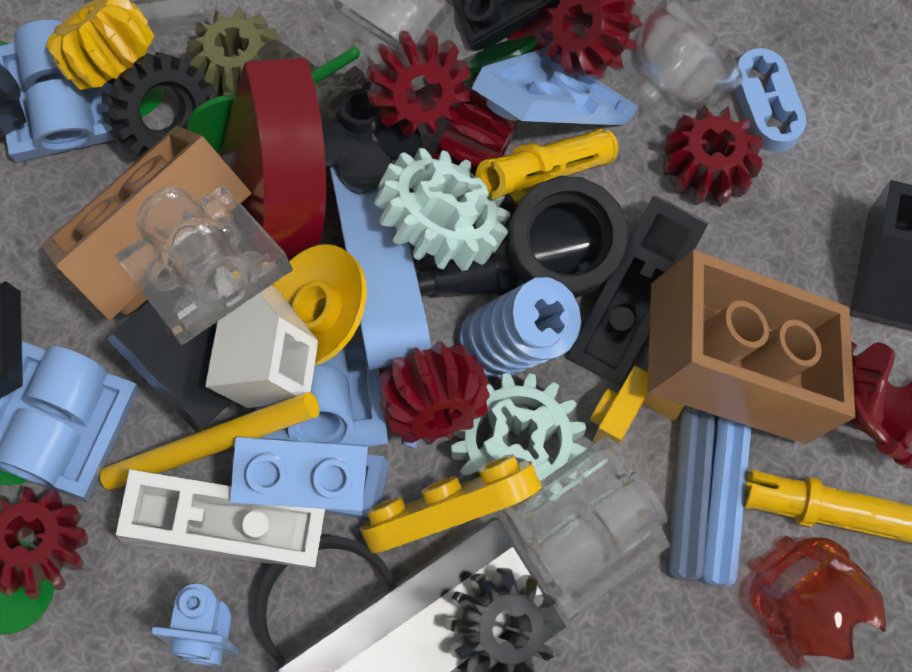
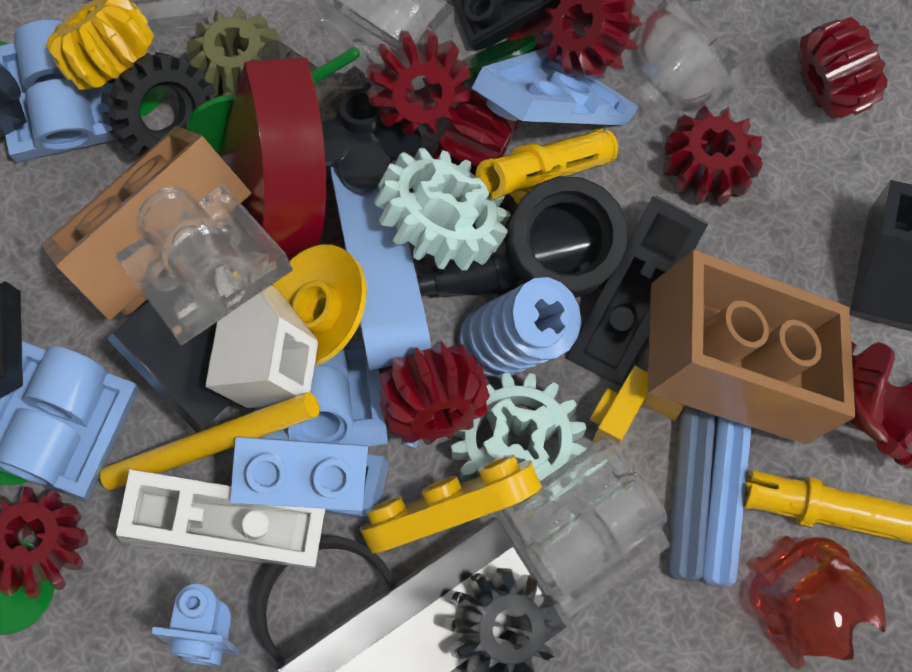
(780, 95): light blue beam -> none
(842, 68): none -> dark red gear

